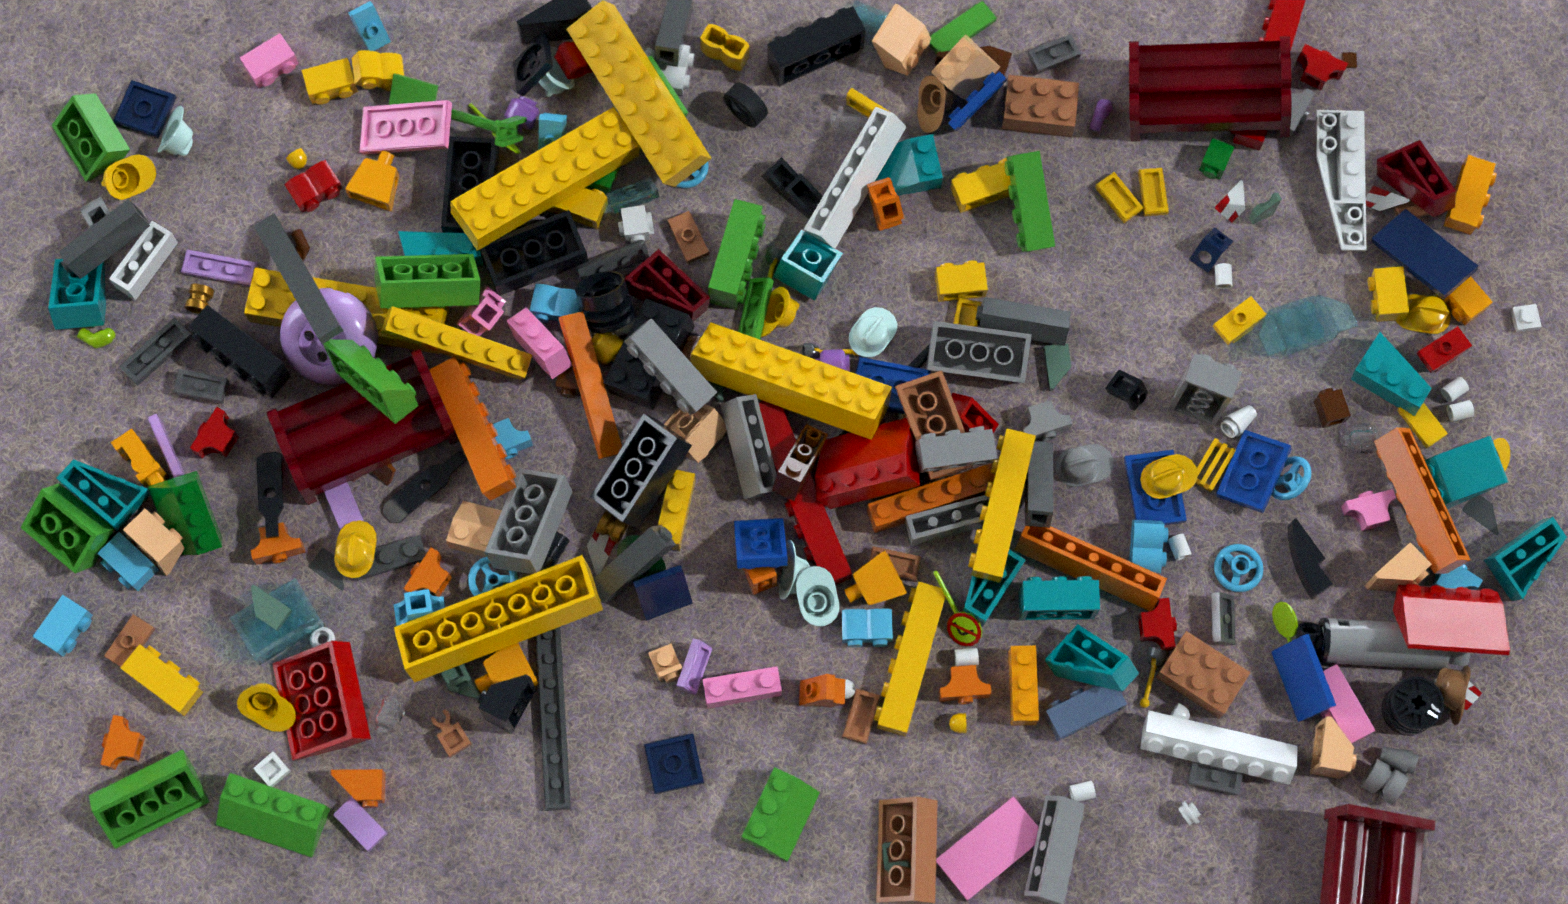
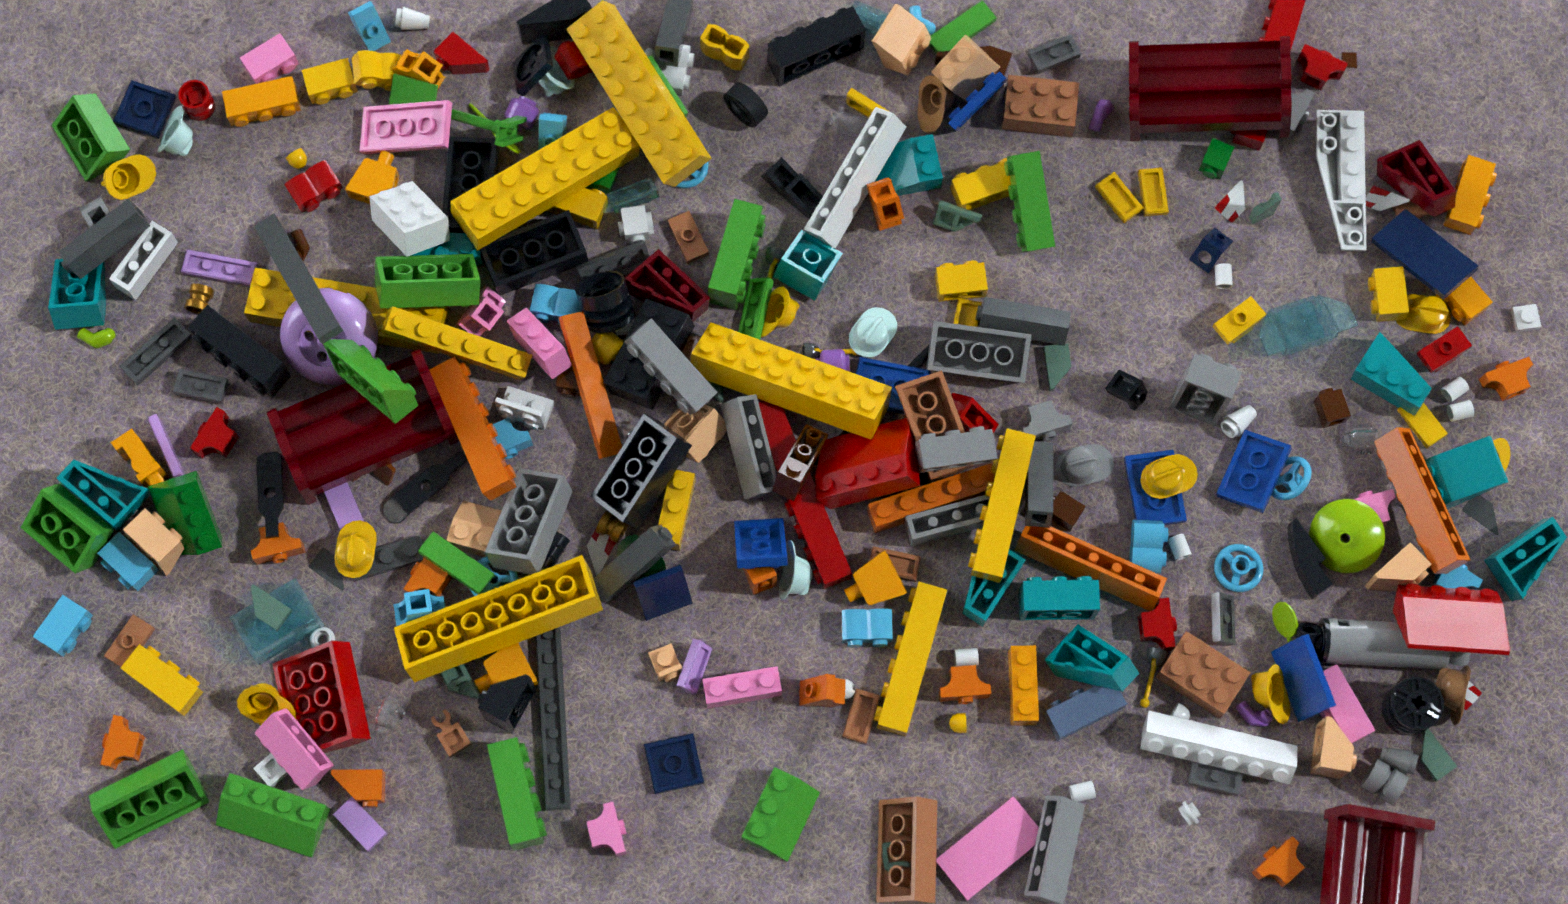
(196, 100): none -> red wheel
(261, 101): none -> light orange brick
(294, 749): none -> bright pink brick
(409, 218): none -> white brick
(411, 20): none -> white cone
(420, 67): none -> light orange brick
(456, 563): none -> bright green tile
(460, 57): none -> red slope
(515, 793): none -> bright green brick
(525, 408): none -> white bracket
(607, 830): none -> bright pink brick
(817, 596): light aqua piece -> none
(916, 12): none -> medium azure arm
(954, 217): none -> sand green tile
(961, 626): piece -> none
(1066, 510): none -> reddish brown brick
(1222, 448): yellow tile -> none
(1254, 718): none -> medium lavender arm
(1271, 692): none -> yellow piece
(1280, 863): none -> orange brick
(1362, 526): none -> lime dish
(1434, 757): none -> sand green tile
(1508, 378): none -> orange brick

